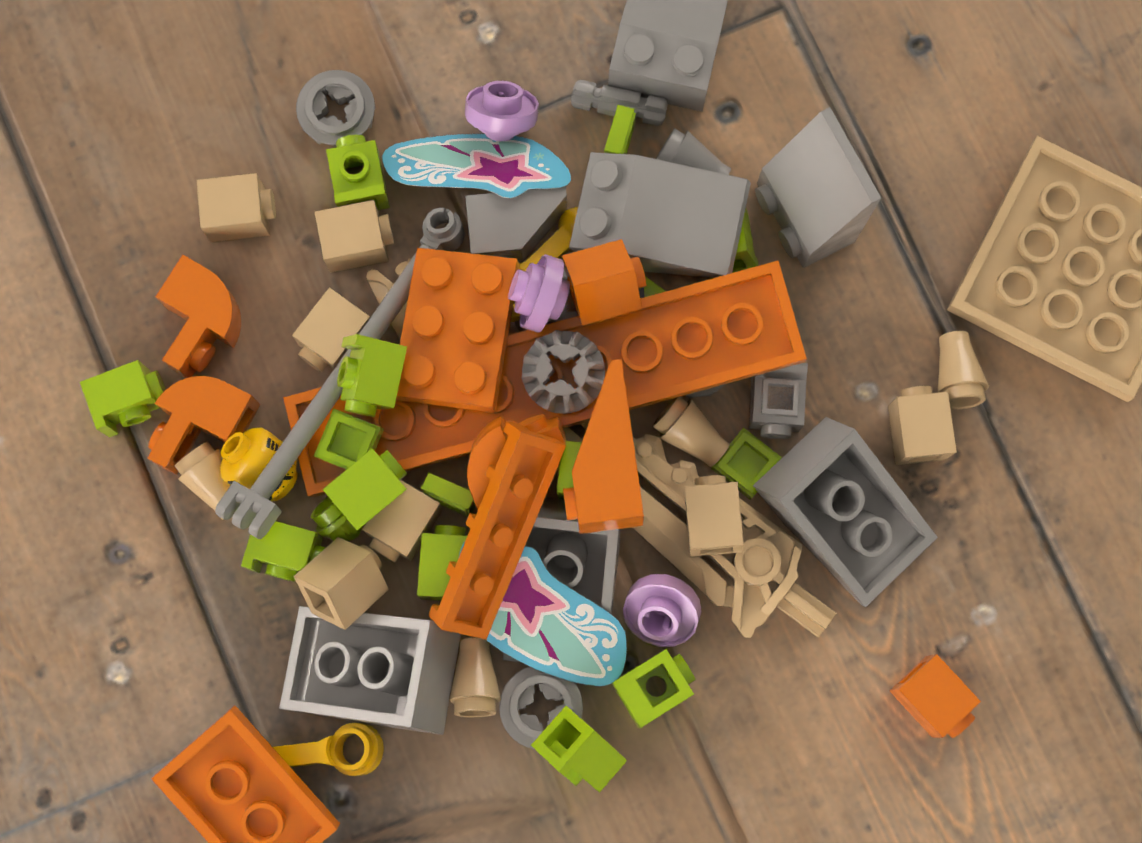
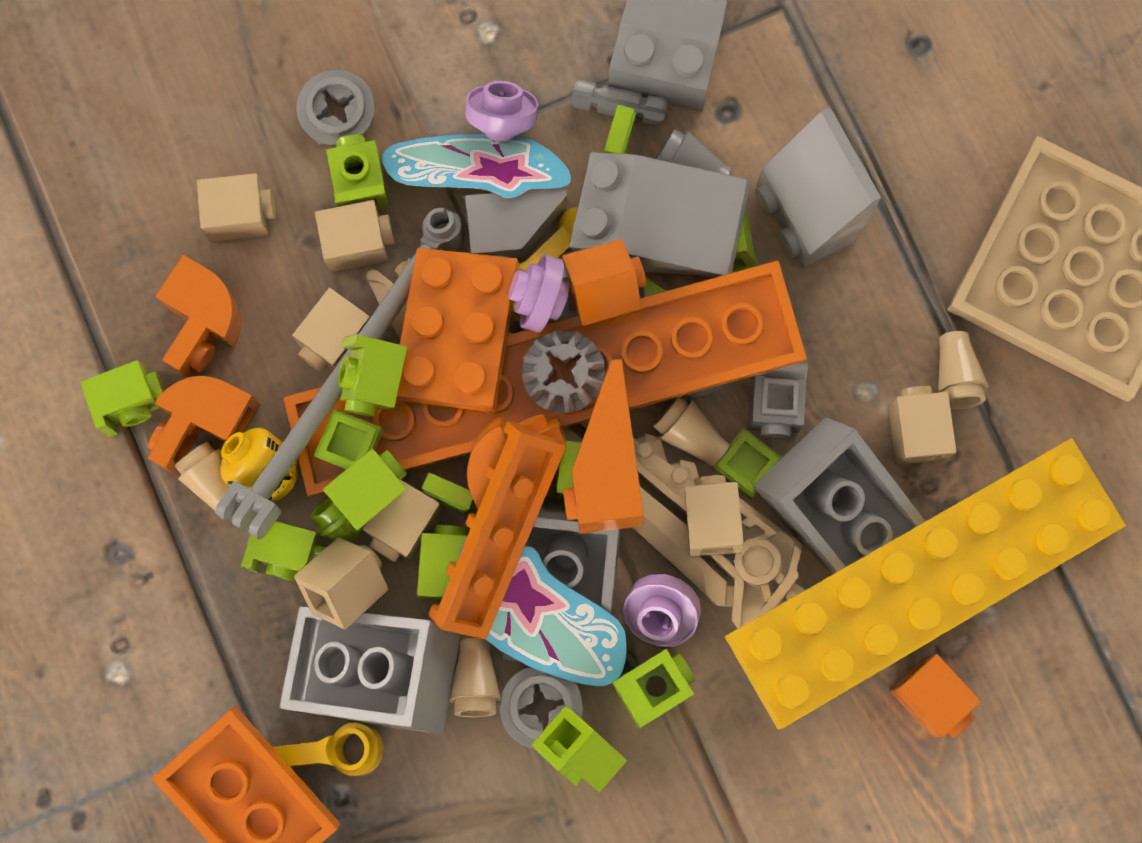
(923, 583): none -> yellow plate

